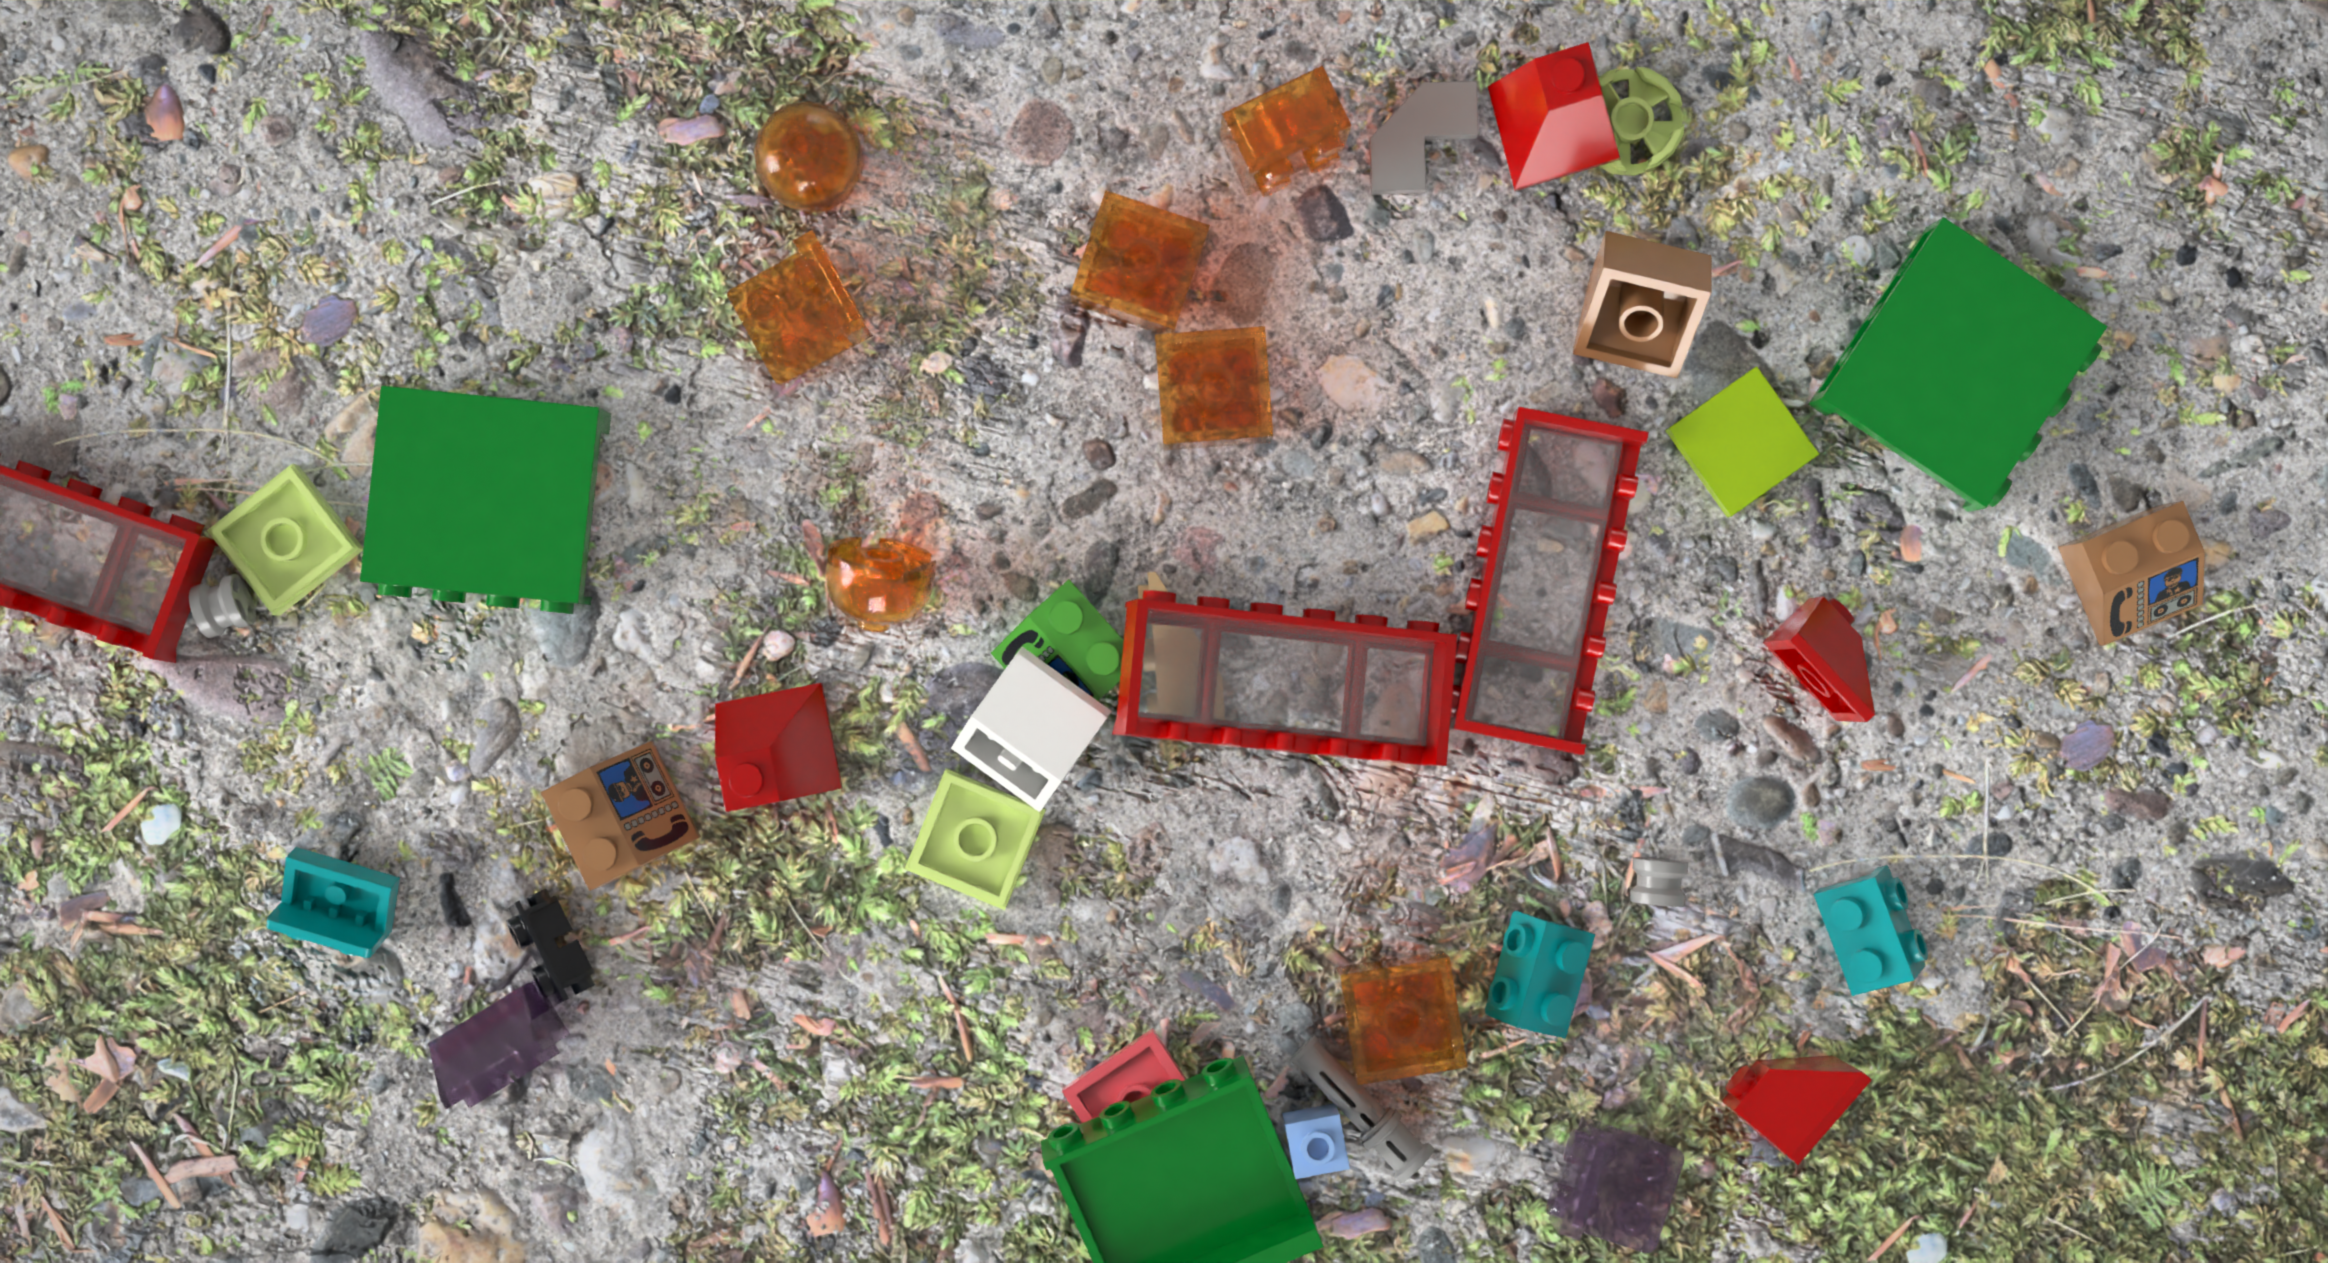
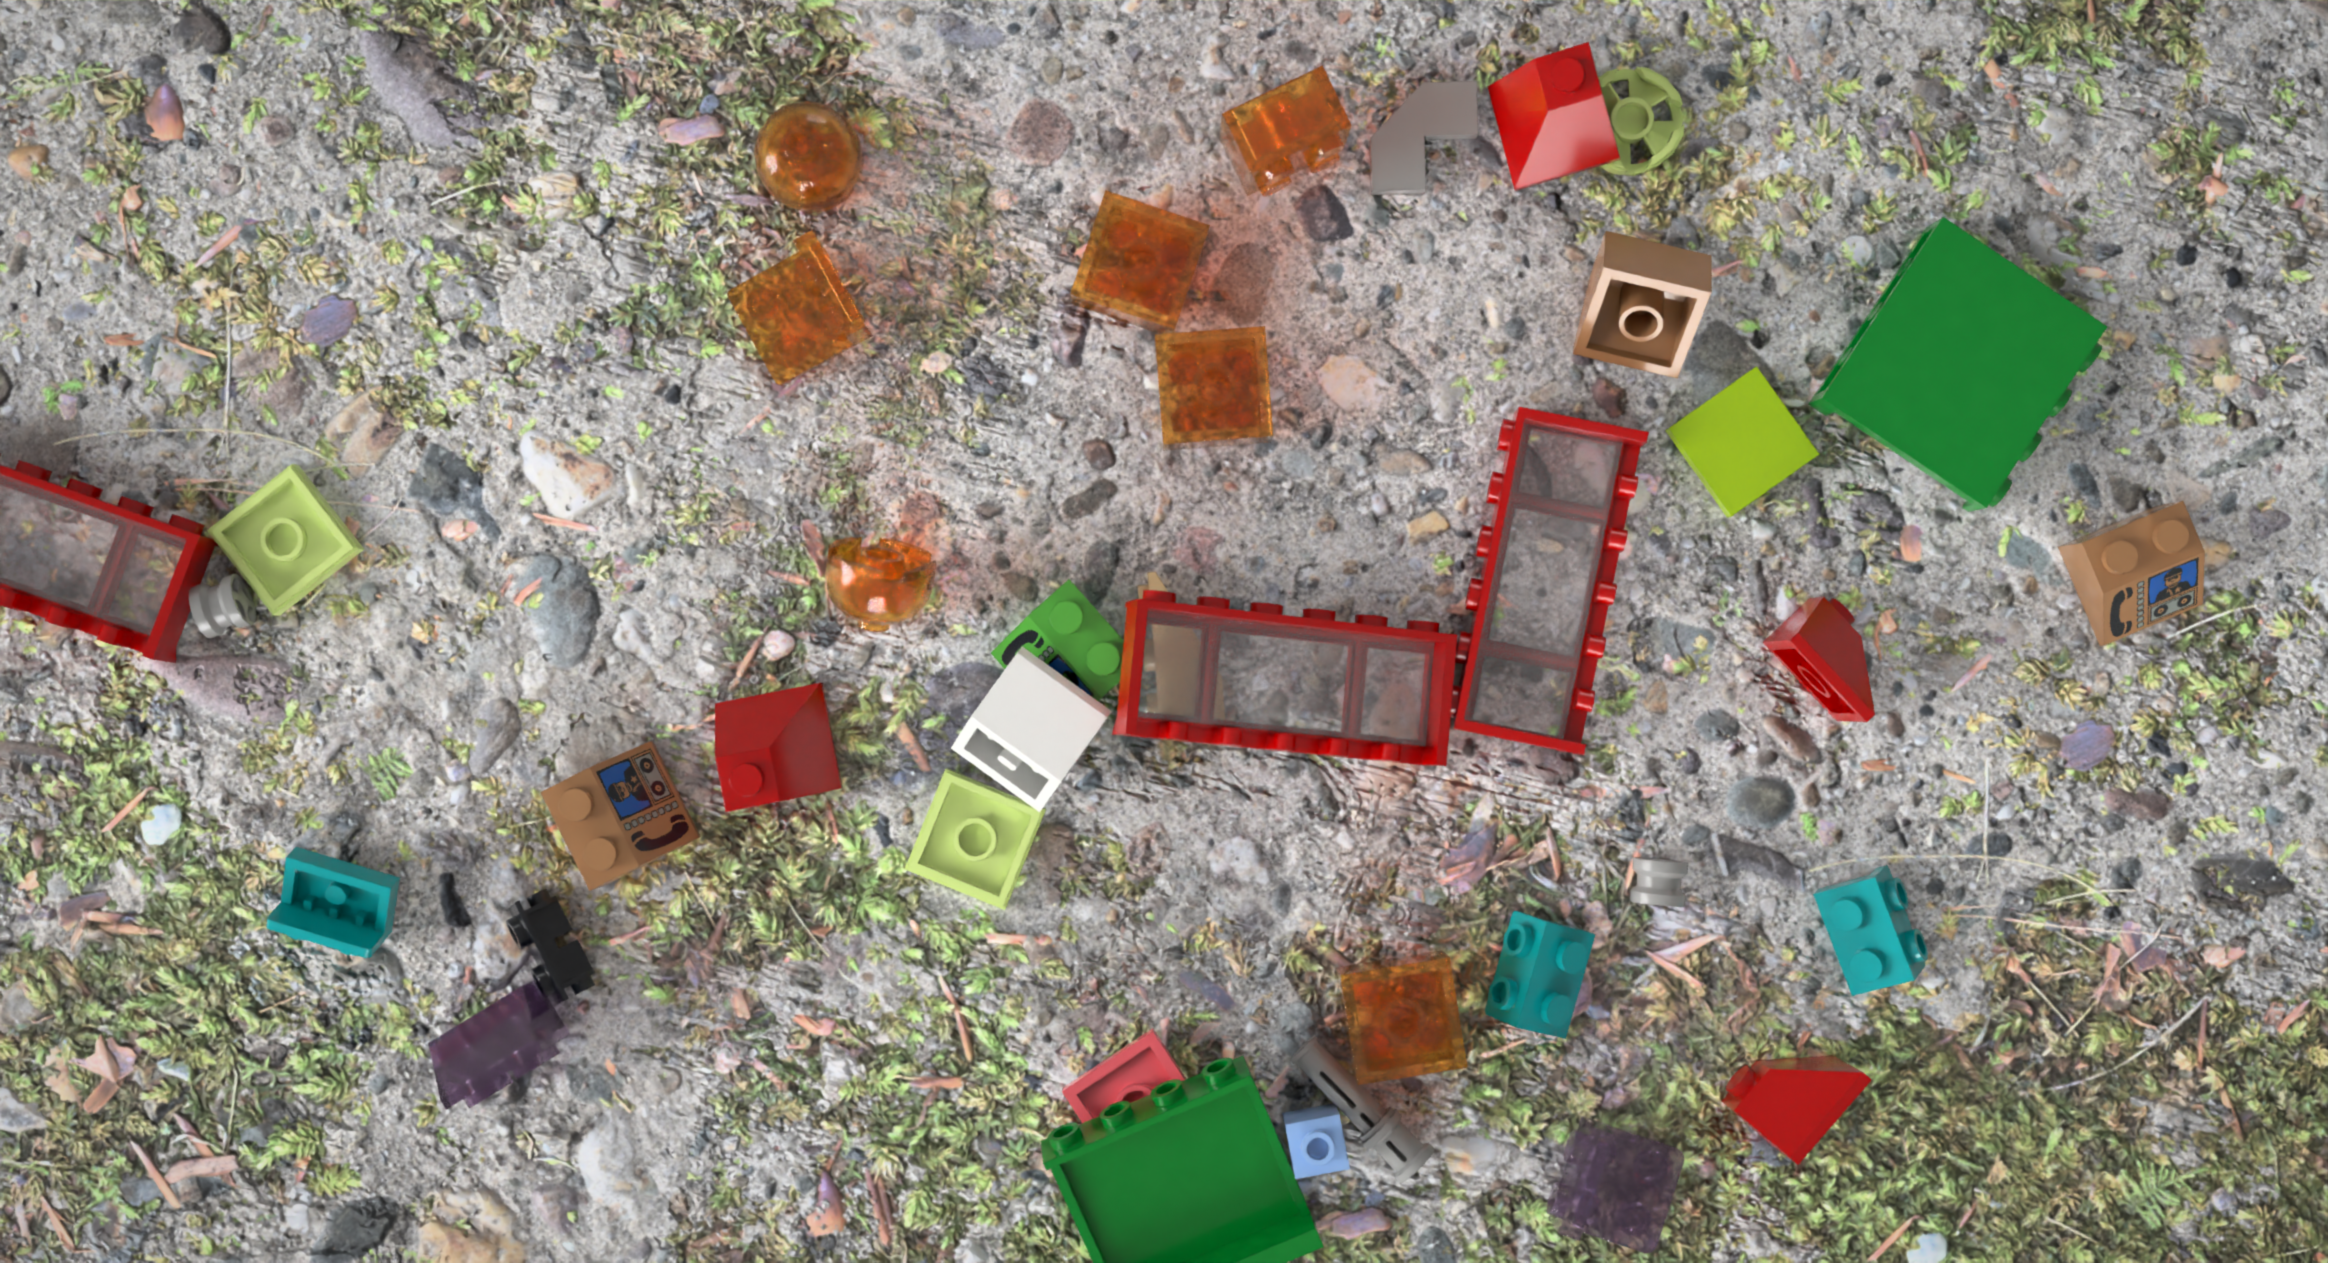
(482, 498): green panel -> none

